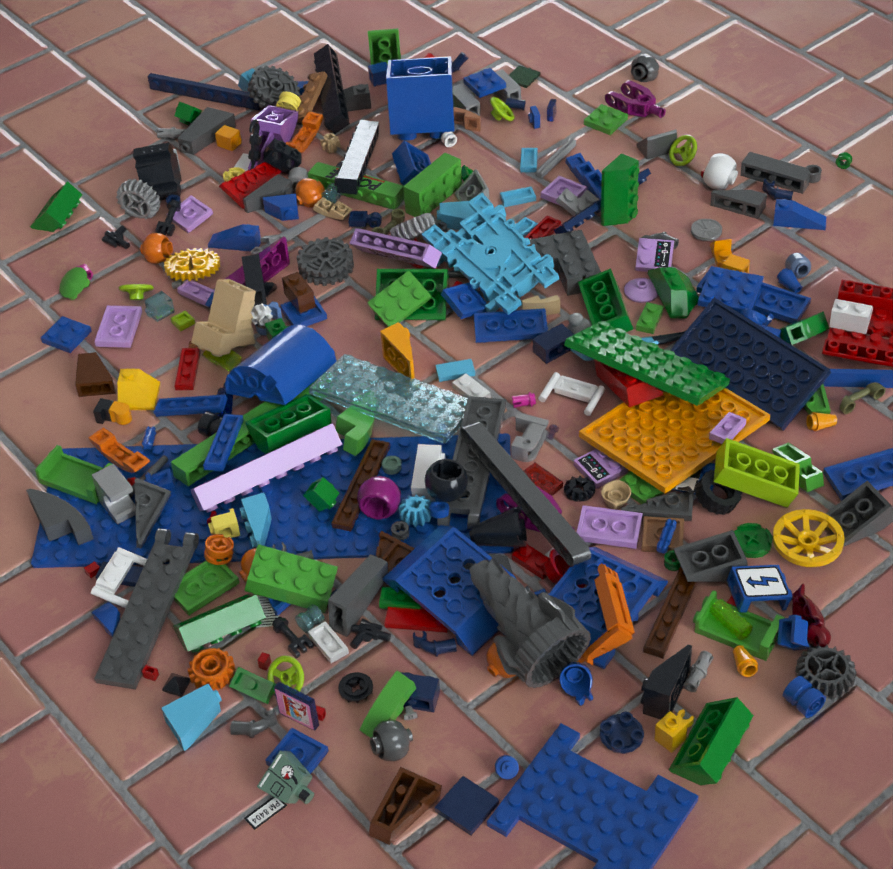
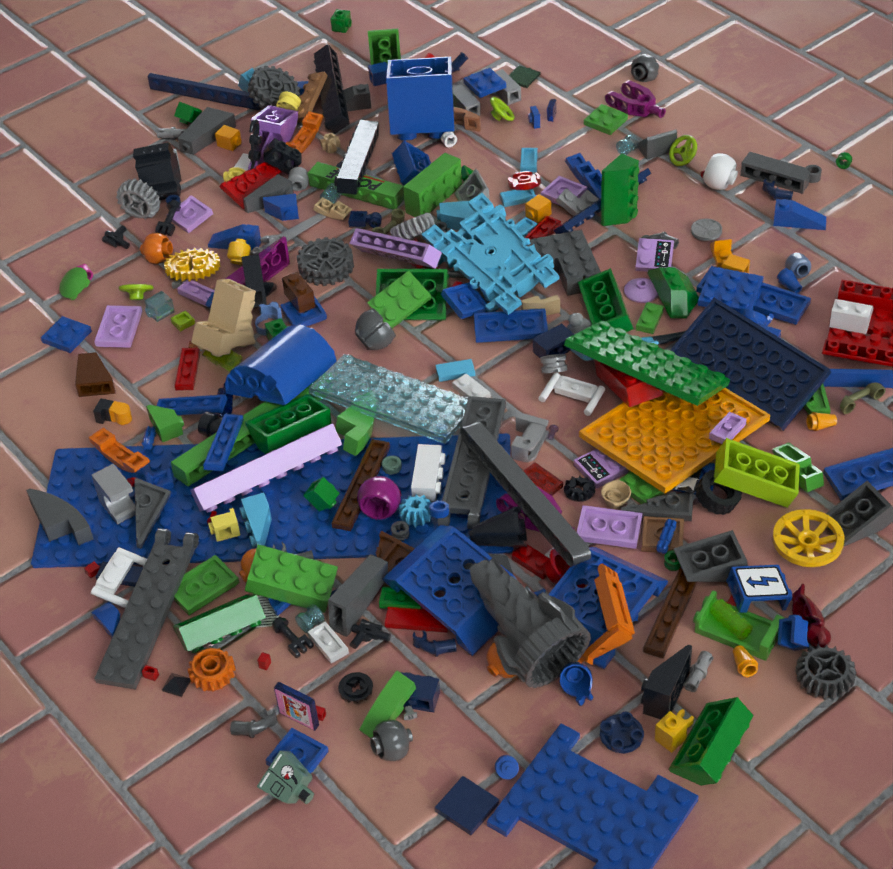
(58, 209): green slope -> none
(68, 475): bright green panel -> none
(137, 389): yellow slope -> none
(153, 470): dark grey bar -> none
(166, 422): none -> bright green slope
(192, 714): medium azure slope -> none
(218, 548): orange wheel -> none
(237, 250): none -> yellow head
(252, 685): green plate -> none
(261, 315): white gear -> none
(265, 812): sticker -> none
(290, 676): lime piece -> none
(308, 192): orange plant -> none
(341, 21): none -> green brick
(373, 331): none -> dark grey piece
(397, 349): light orange slope -> none
(403, 804): reddish brown wedge -> none
(446, 480): black wheel -> none
(515, 103): dark blue pin -> none
(524, 180): none -> red tile
(524, 400): dark pink pin -> none
(538, 208): none -> light orange brick
(553, 363): none -> light grey wheel
(556, 158): light grey axle -> none
(627, 144): none -> clear light blue wheel
(743, 202): dark grey slope -> none
(754, 540): green tile -> none
(804, 328): green slope -> none
(807, 699): blue wheel -> none

